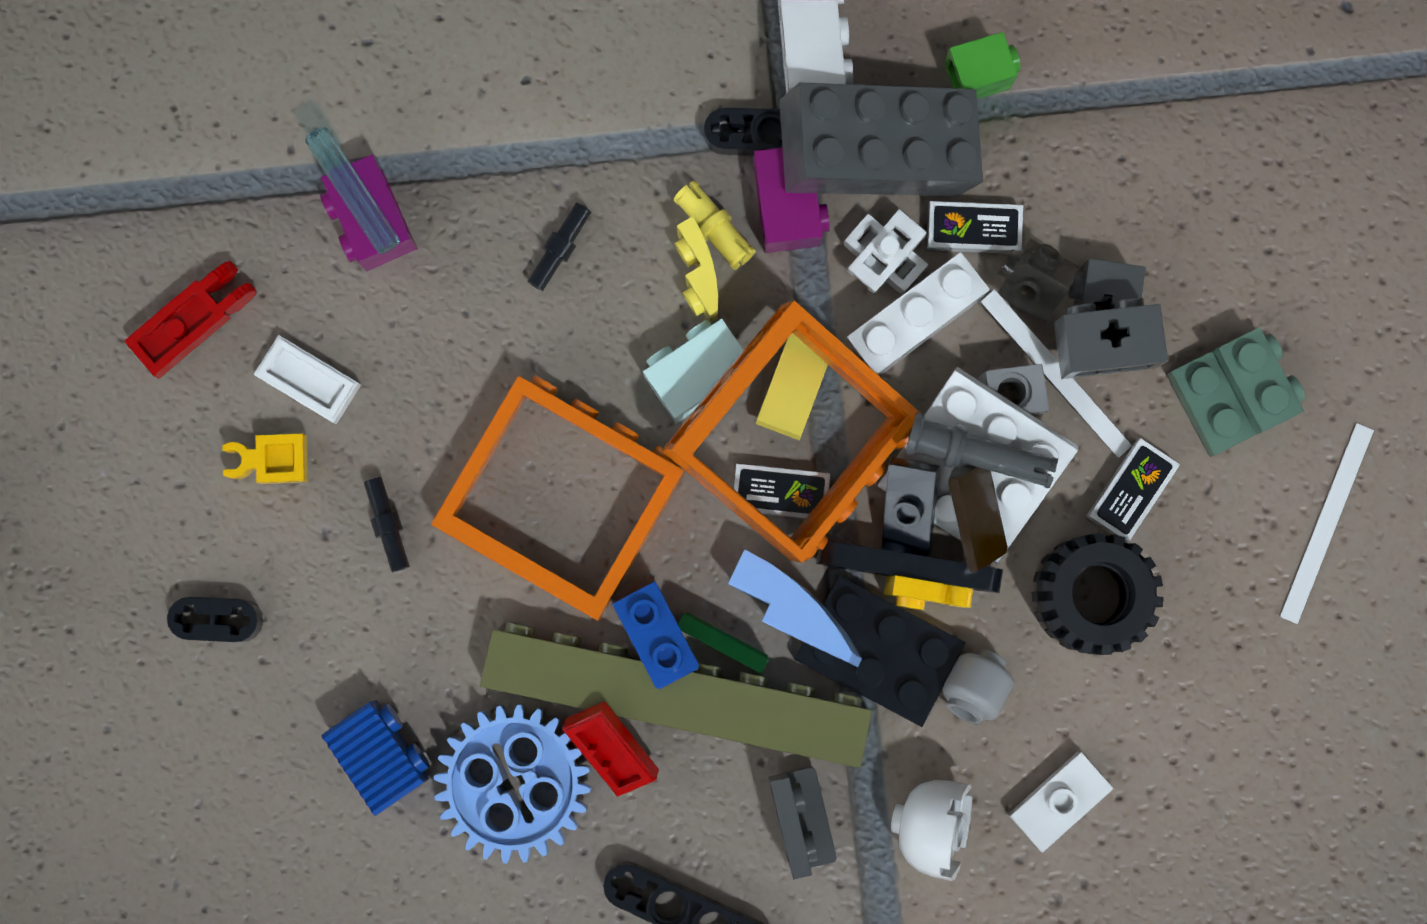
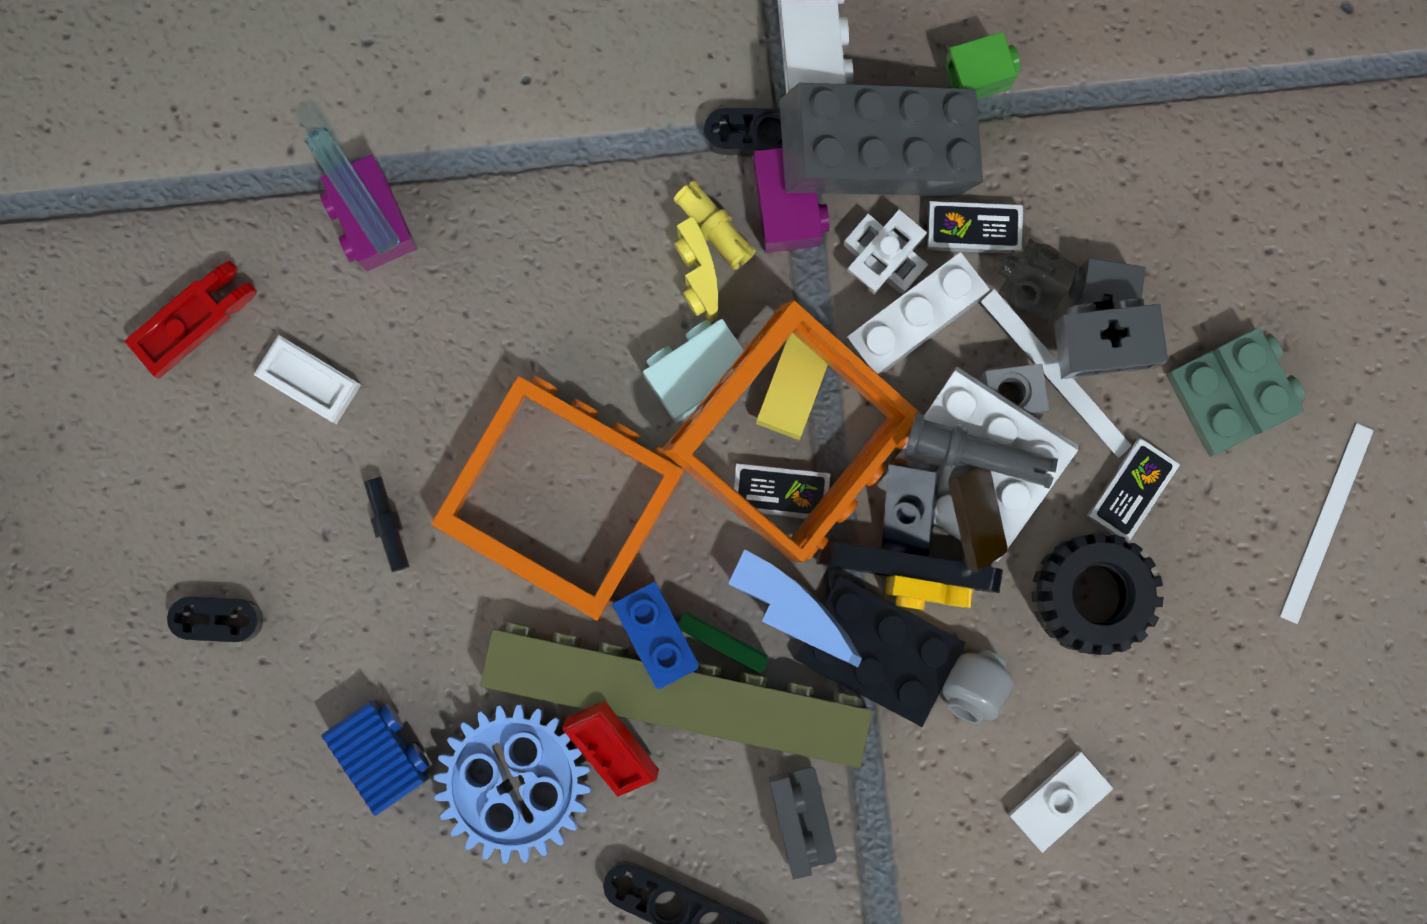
(275, 459): yellow plate -> none
(559, 247): black bar -> none
(934, 826): white cylinder -> none

